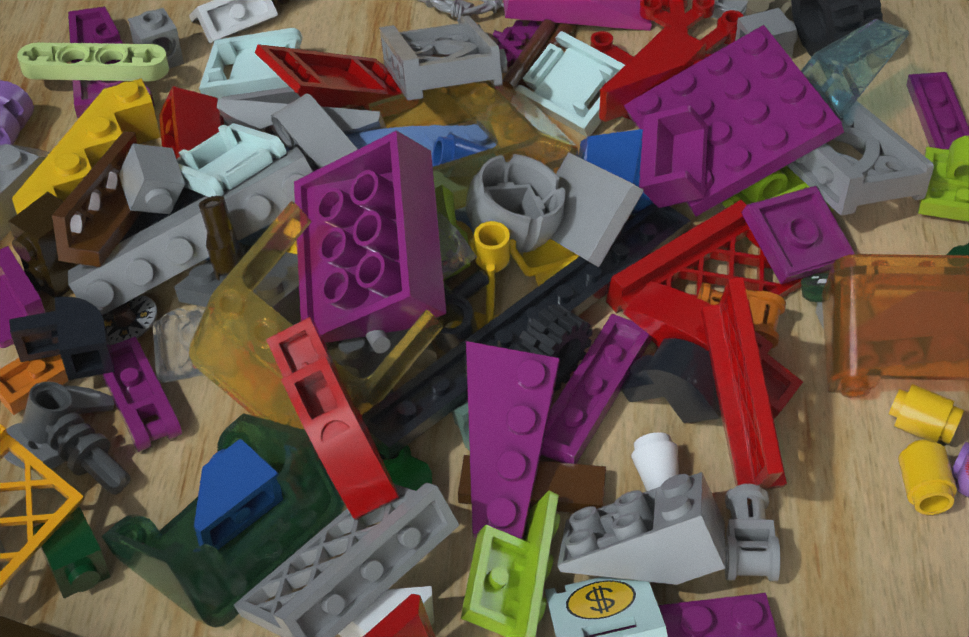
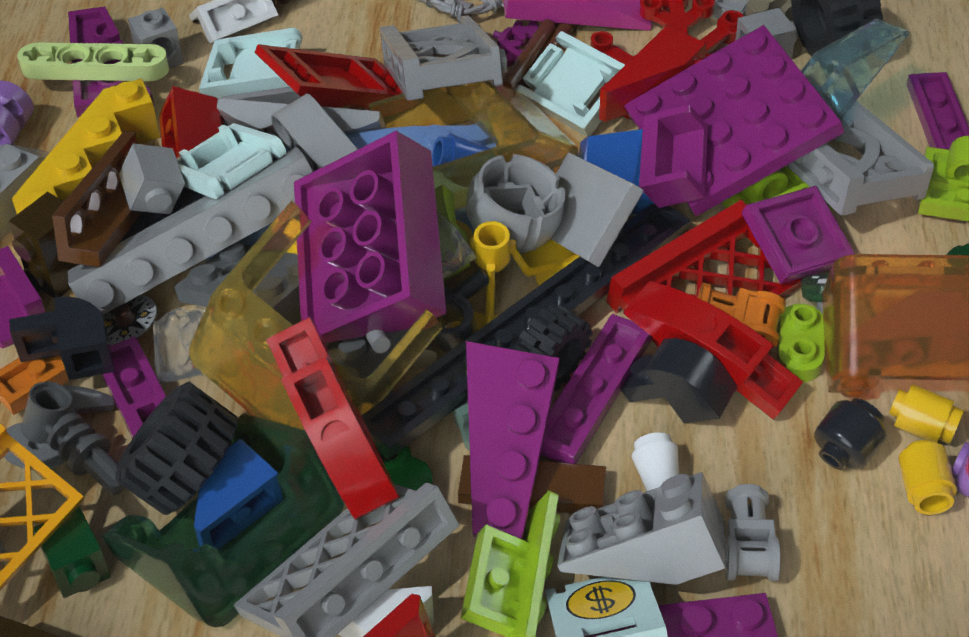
(176, 448): none -> black tyre
(221, 236): dark brown piece -> none
(742, 389): red fence -> none
(801, 341): none -> lime plate
(850, 434): none -> black head

